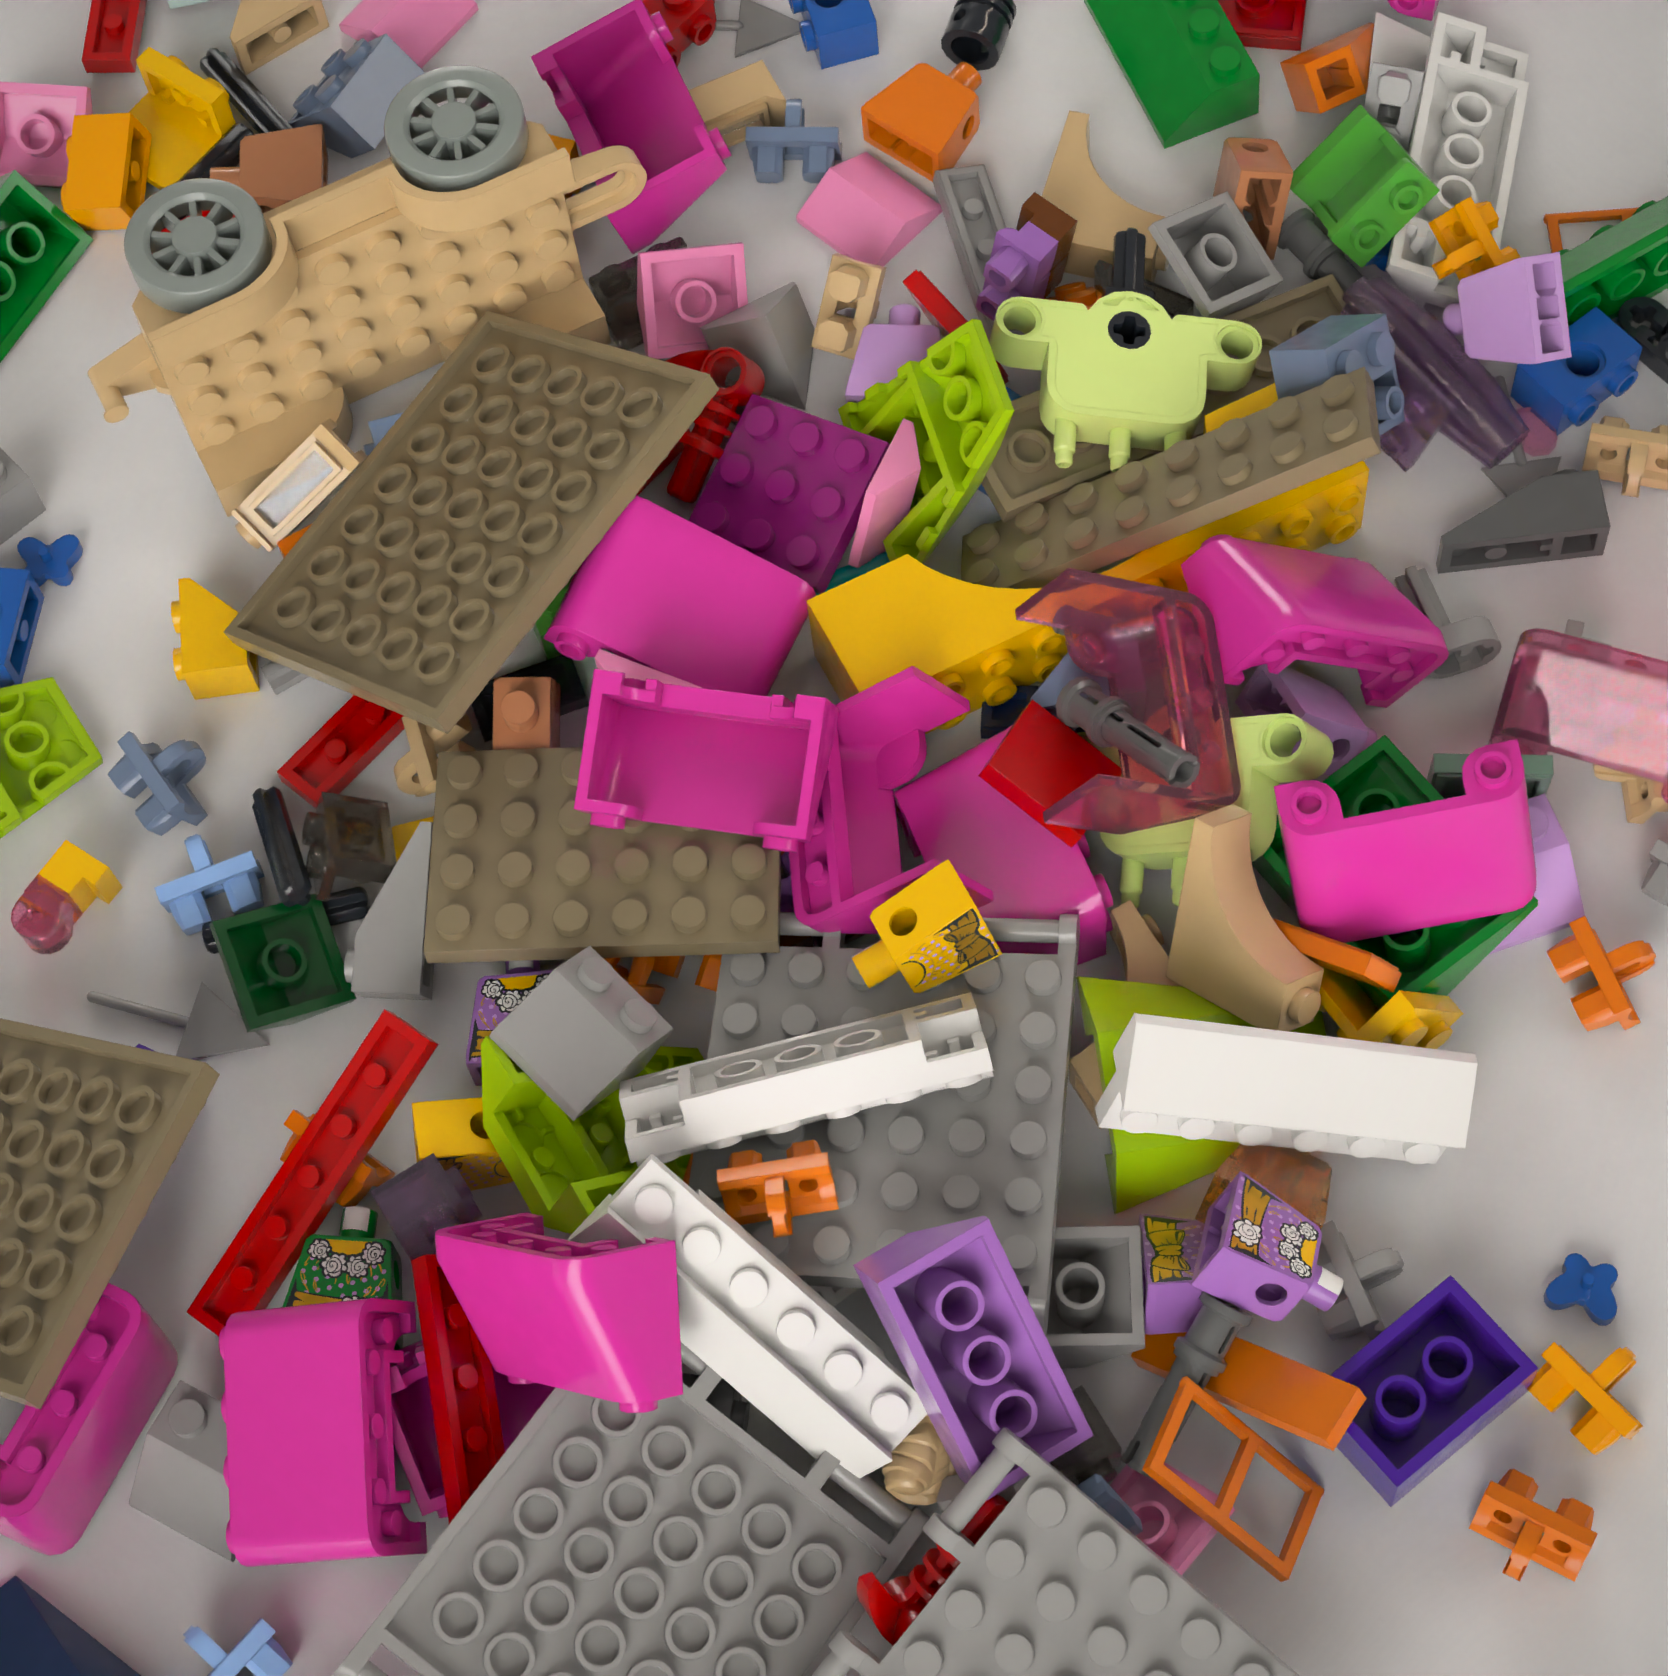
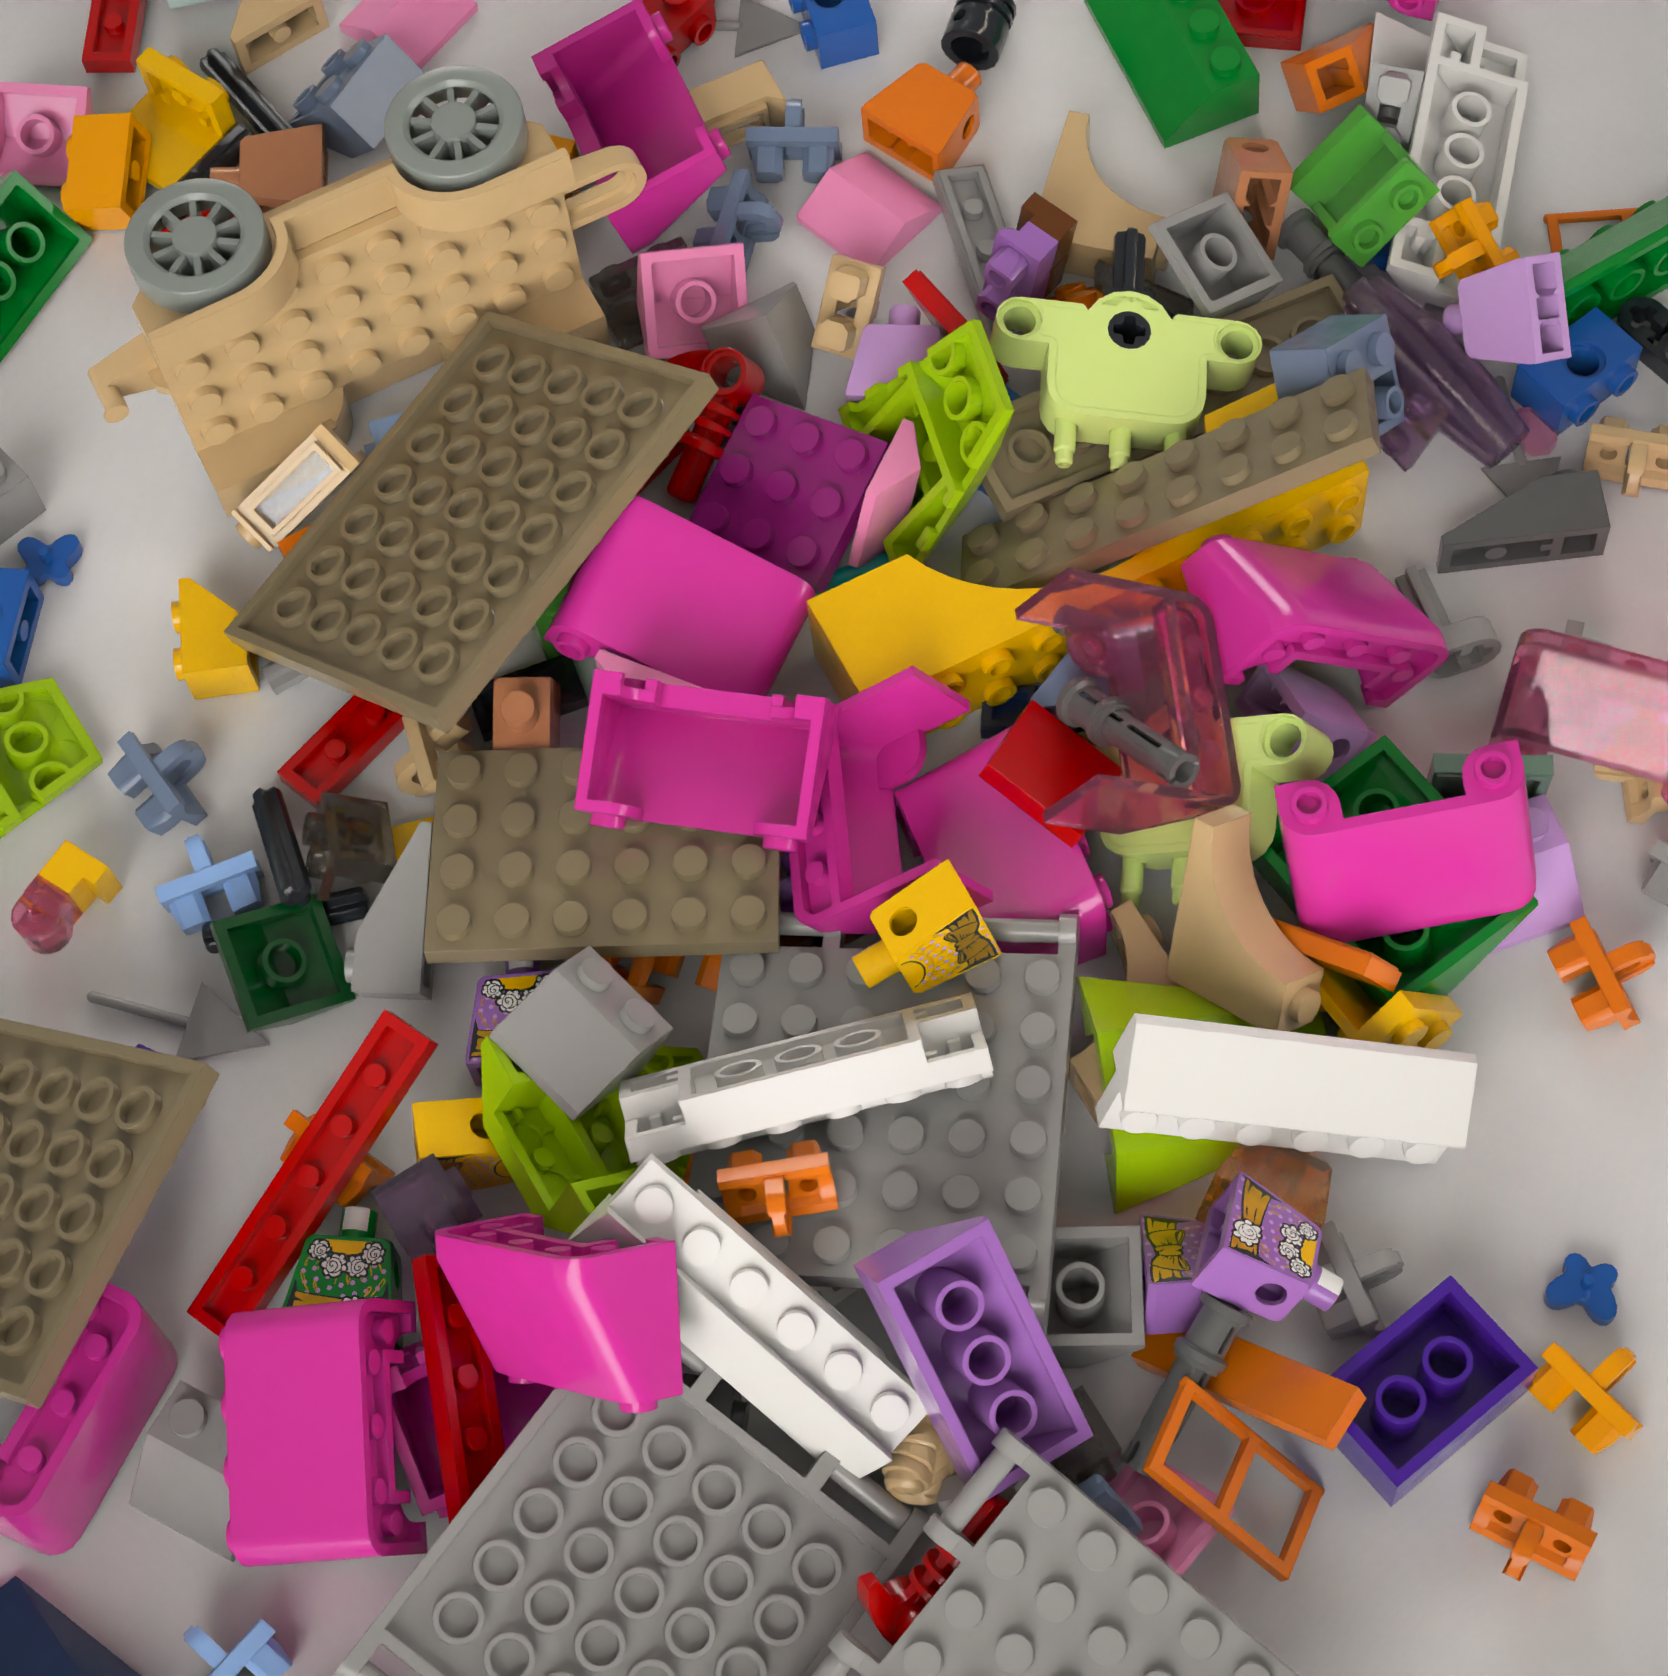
(744, 204): none -> sand blue hips

